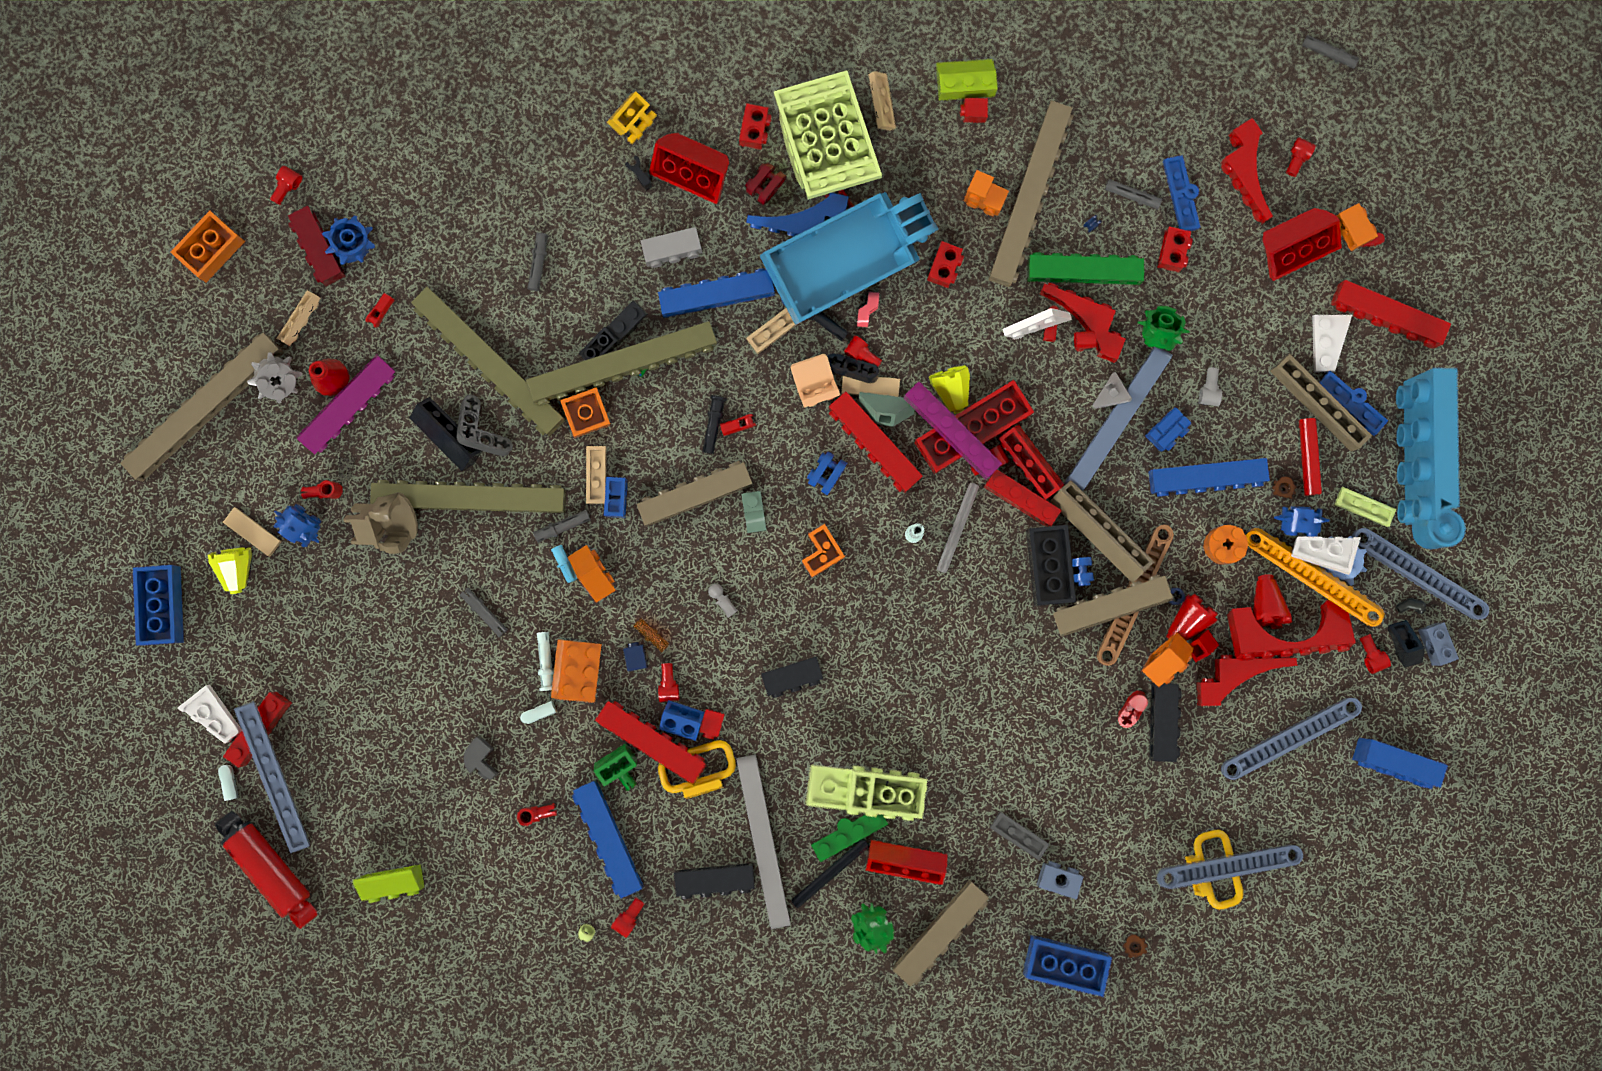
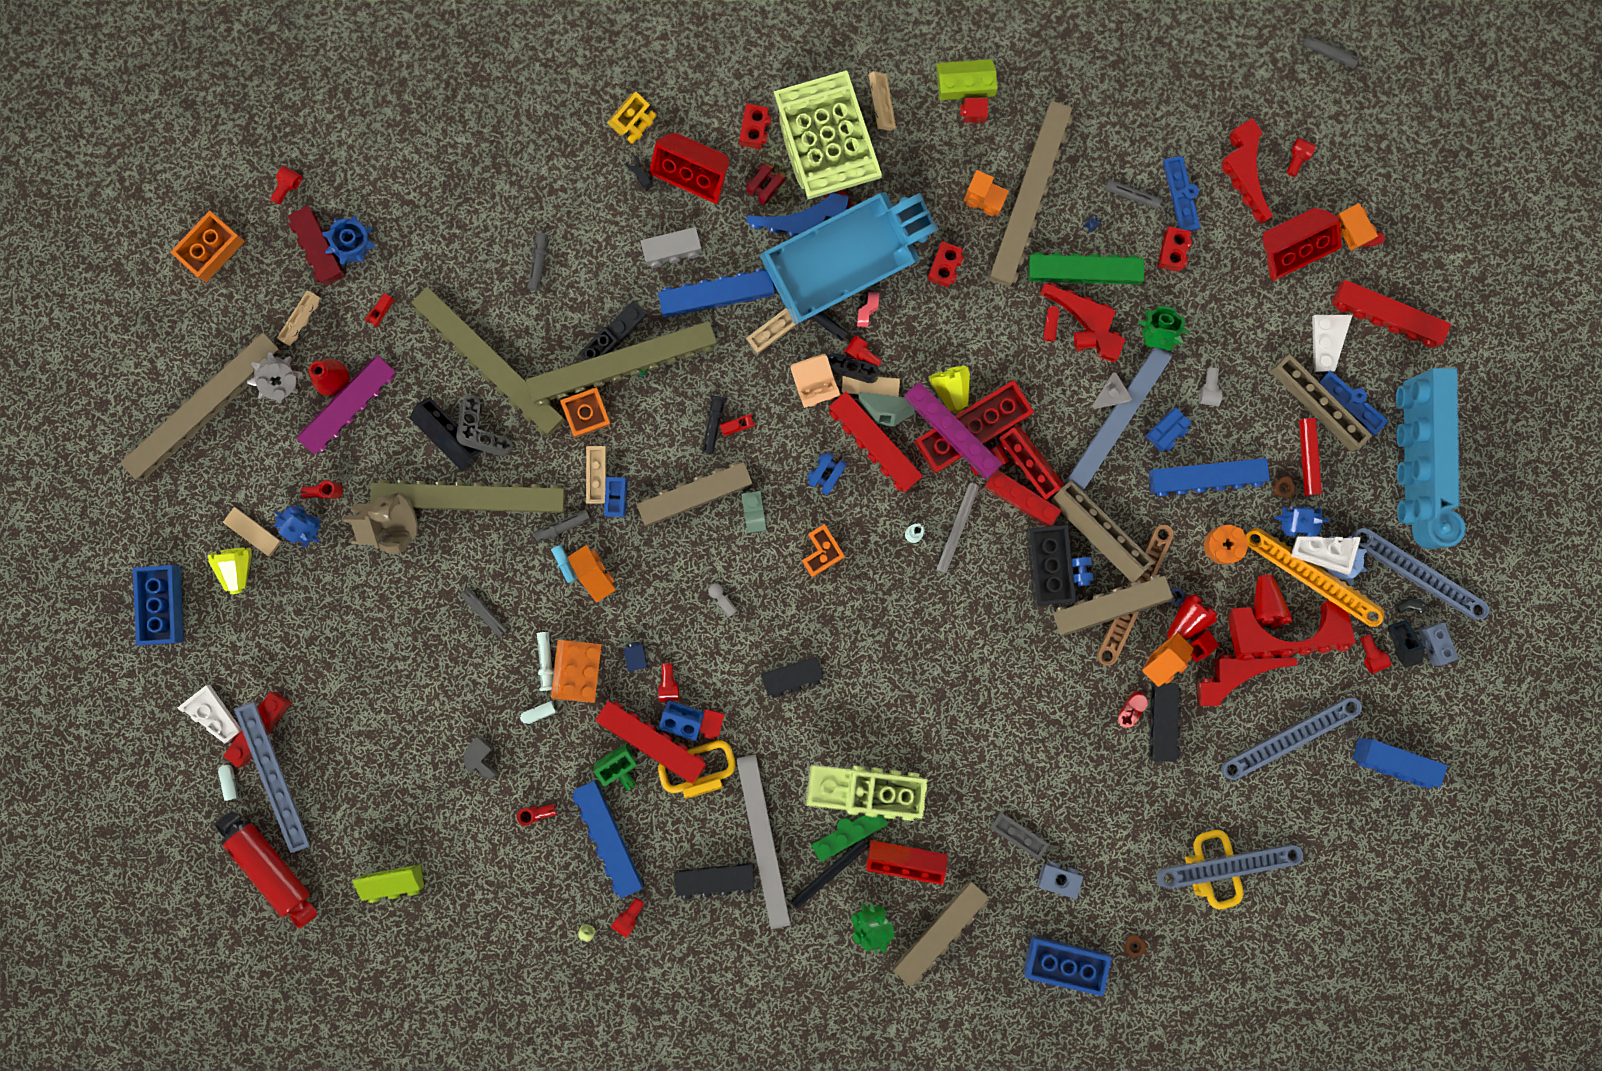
(651, 635): clear orange pin -> none
(1037, 322): white wing -> none
(1365, 507): yellowish green tile -> none

